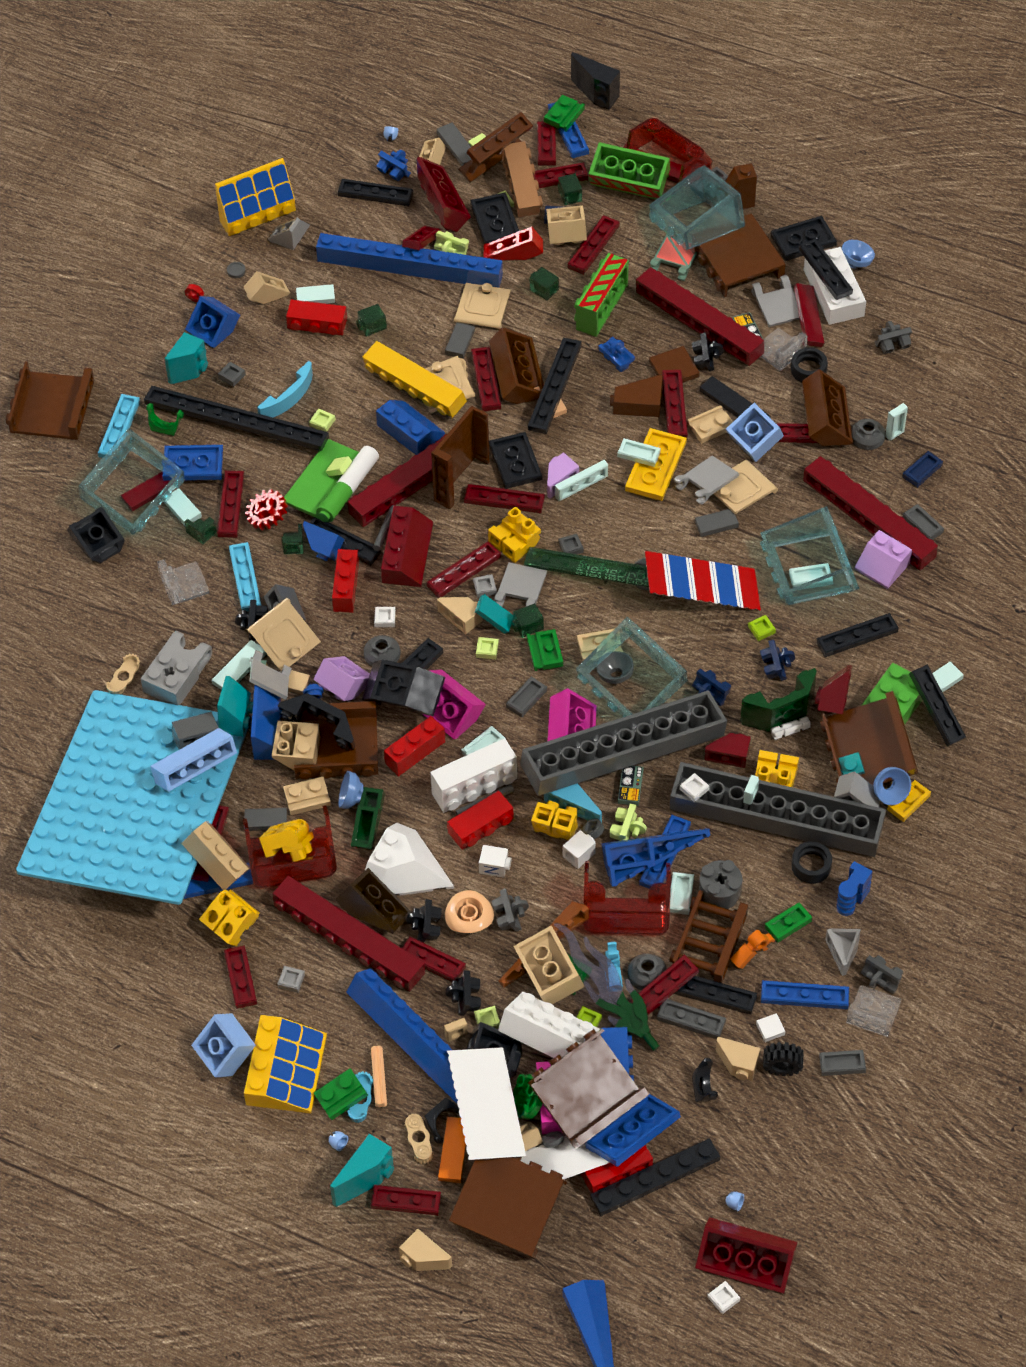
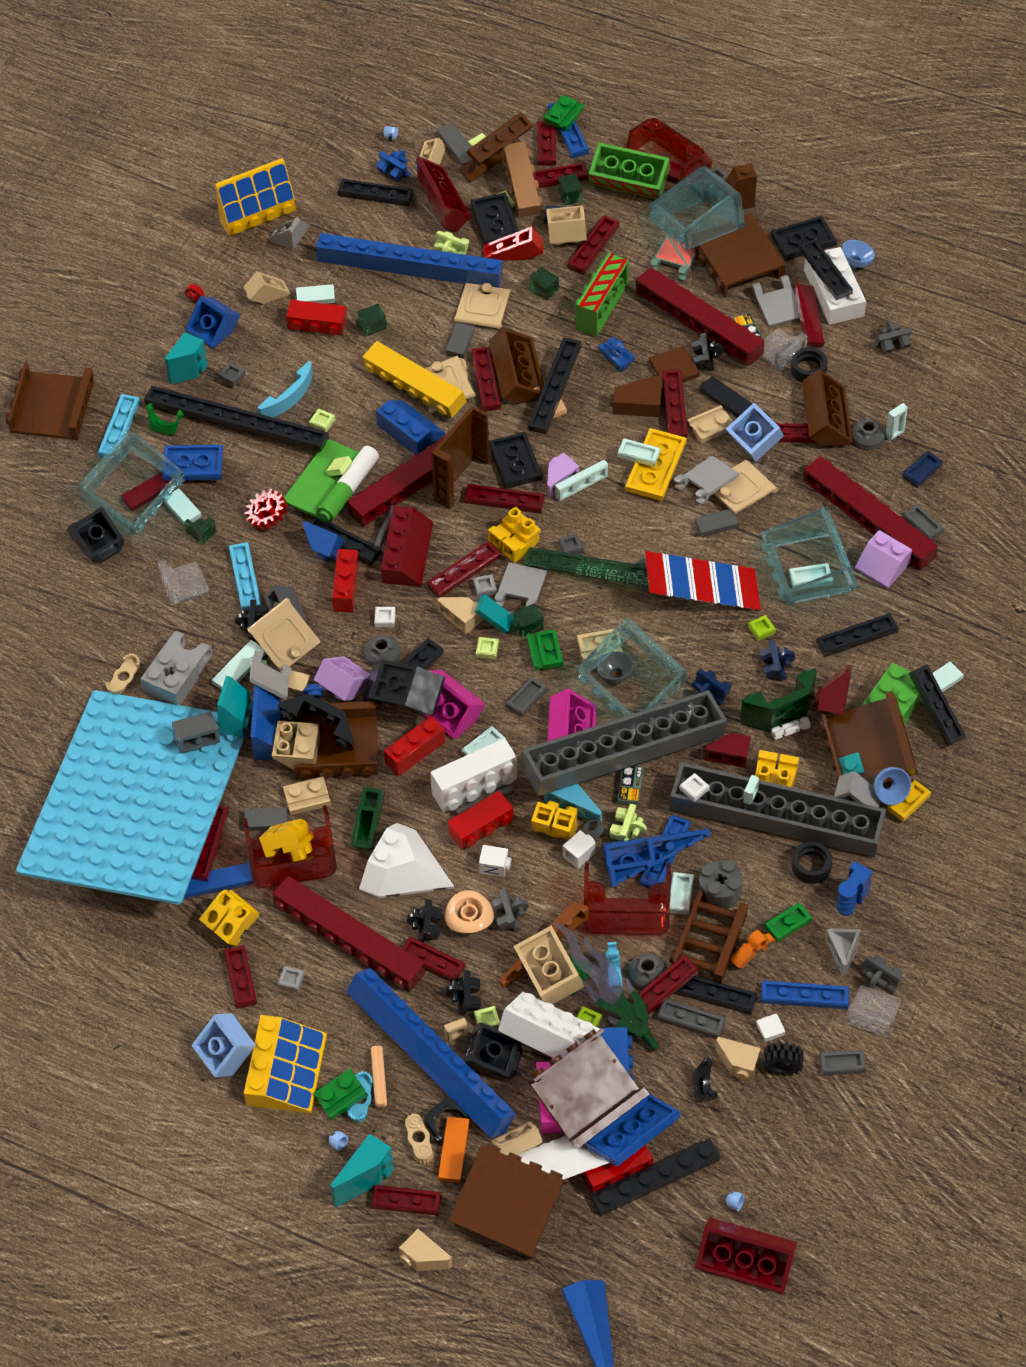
(193, 759): light blue brick -> none
(215, 855): tan slope -> none
(230, 504): dark red tile -> none
(236, 269): dark grey piece -> none
(293, 542): clear green panel -> none
(350, 790): medium blue piece -> none
(373, 902): dark brown slope -> none
(420, 238): dark red tile -> none
(486, 1103): white sticker -> none
(525, 1099): green tile -> none
(553, 1139): dark grey piece -> none
(595, 80): black slope -> none
(723, 1297): white tile -> none

